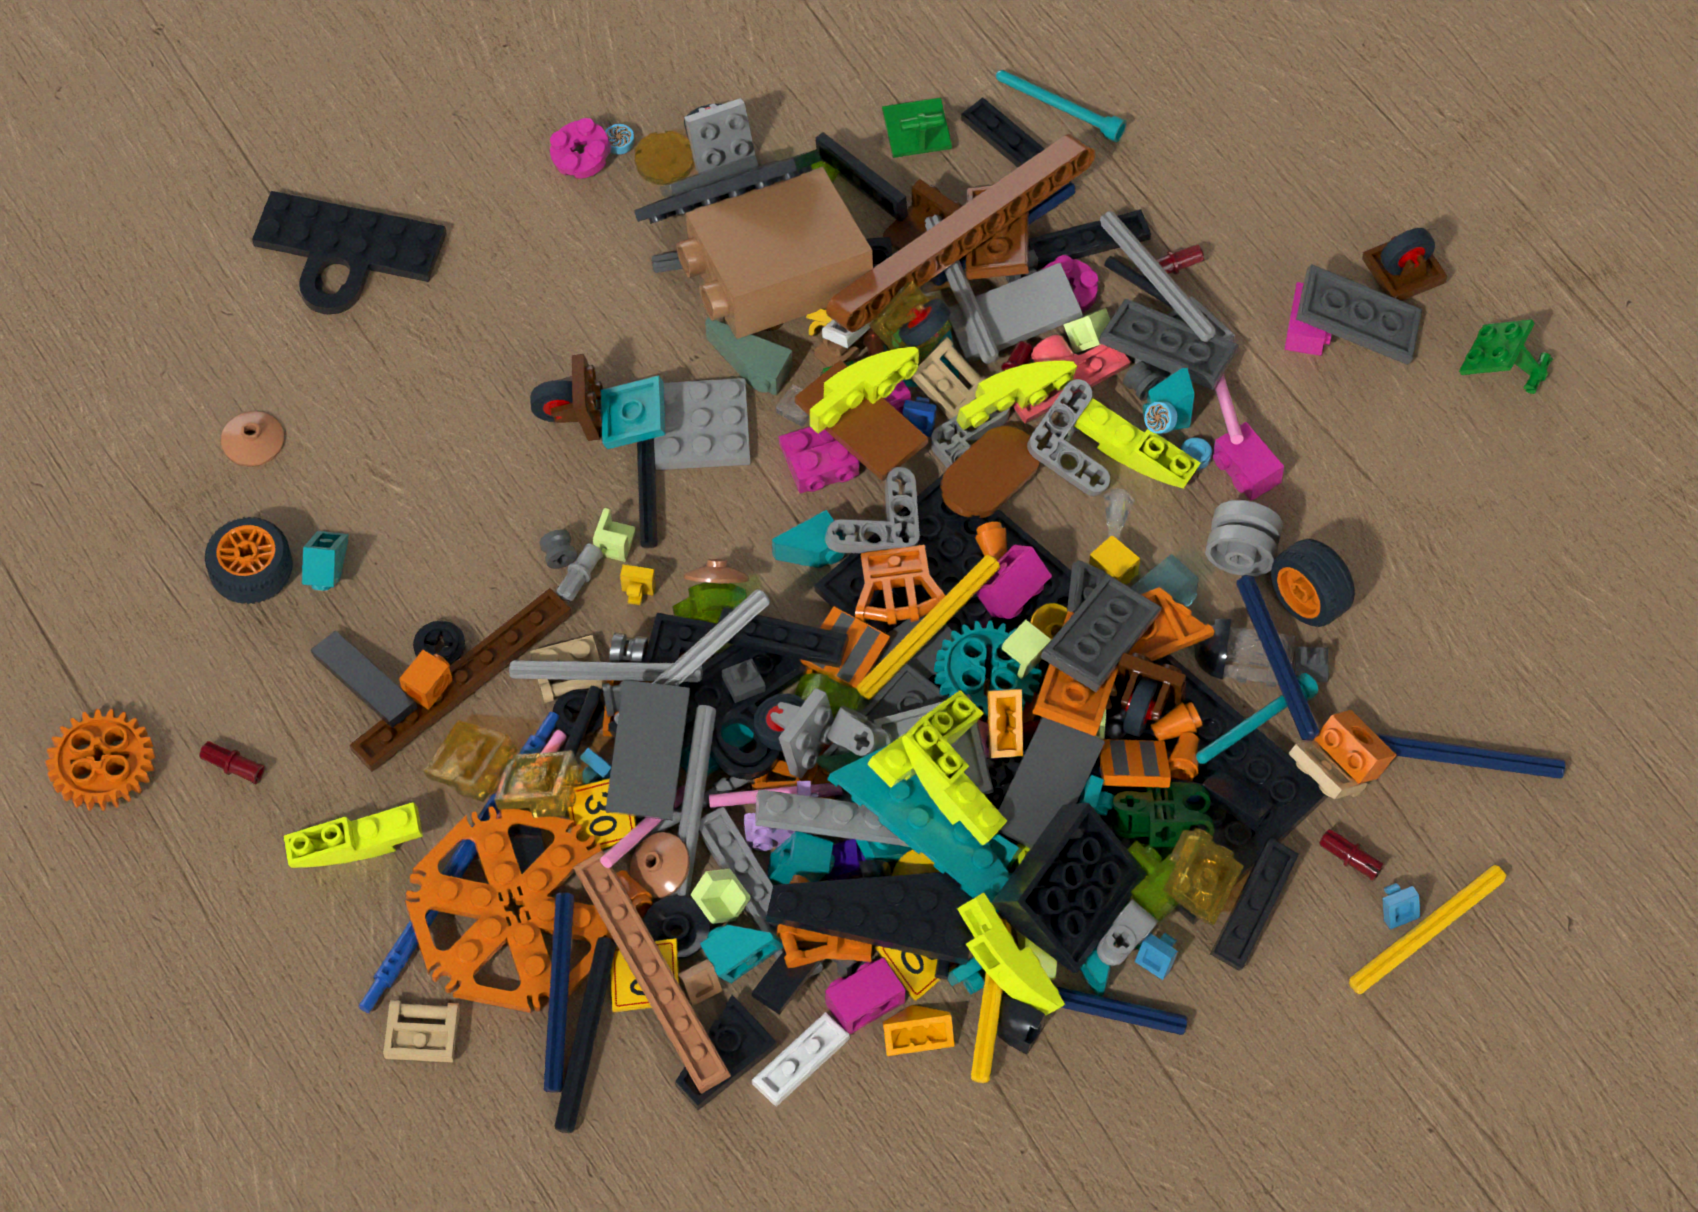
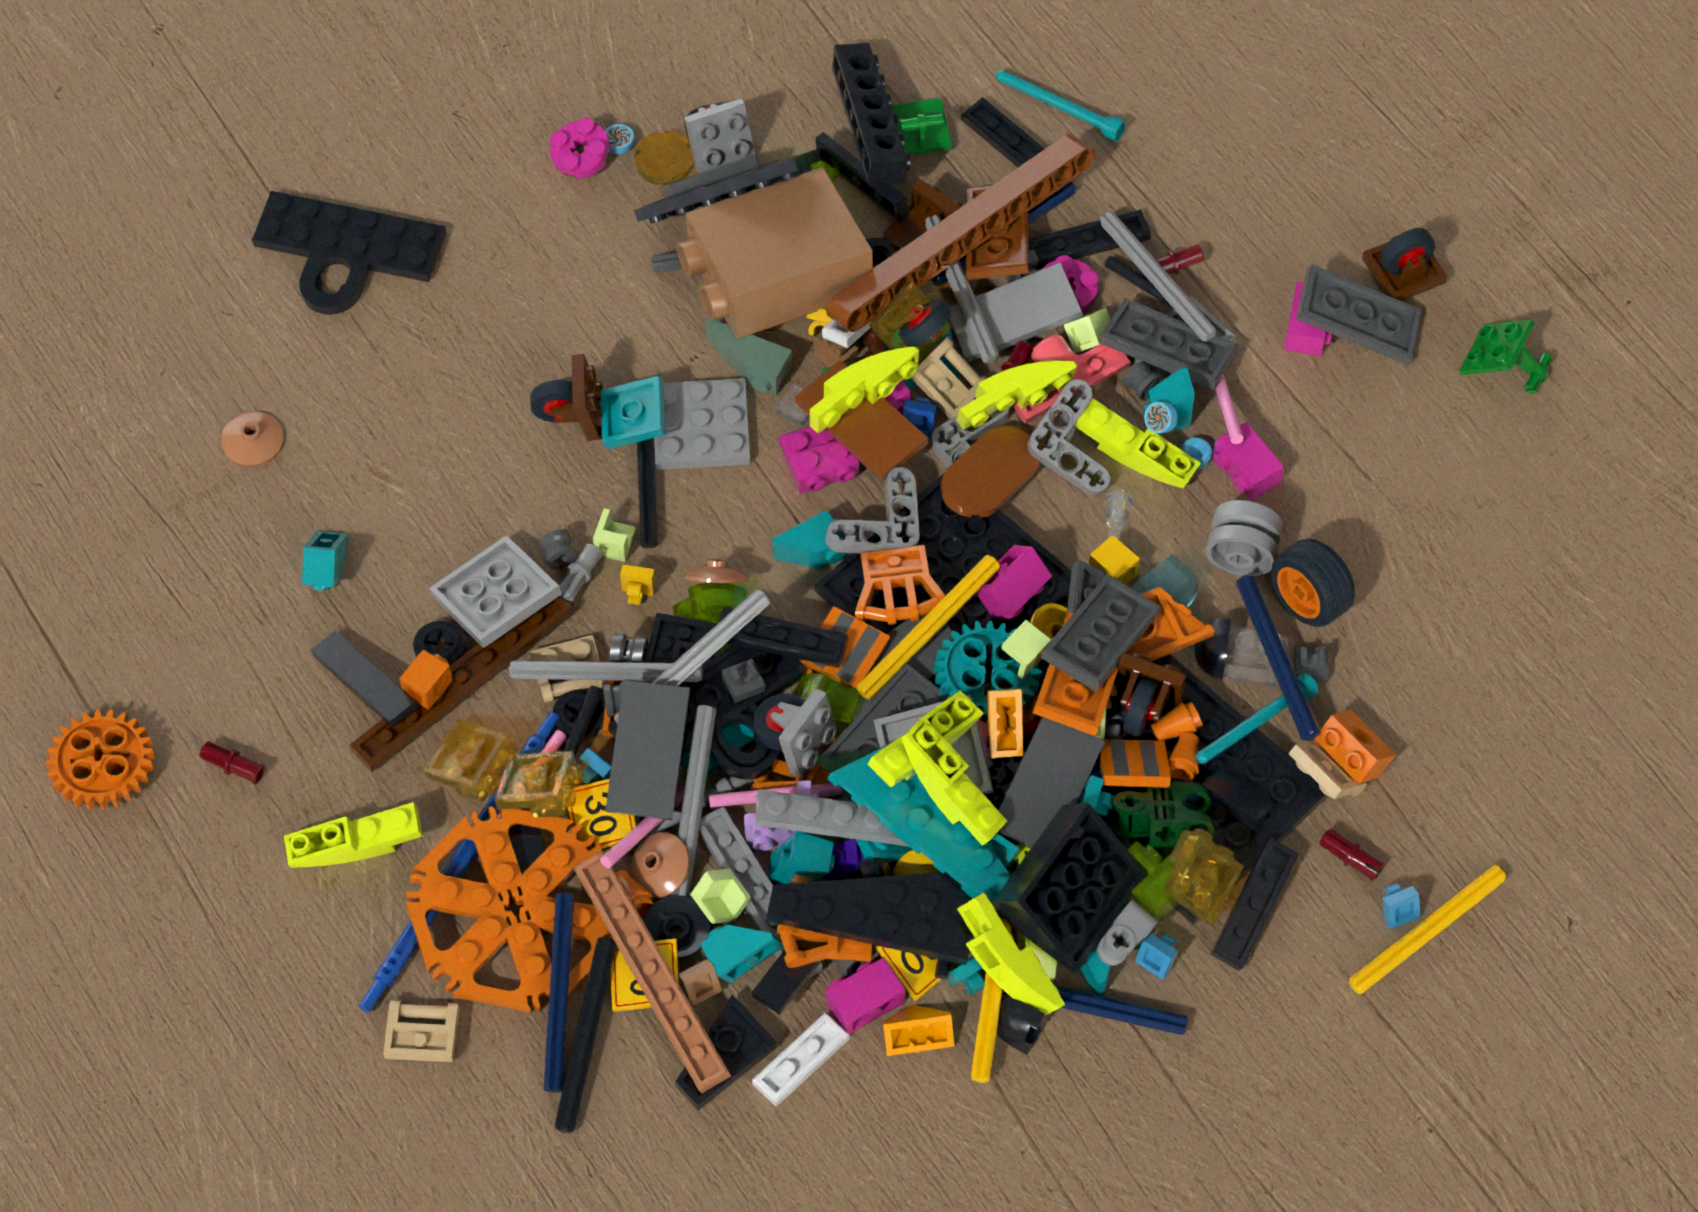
(248, 560): black wheel -> none
(495, 591): none -> light grey plate
(857, 732): light grey piece -> none
(870, 114): none -> black brick
(992, 539): orange cone -> none
(1475, 756): dark blue axle -> none

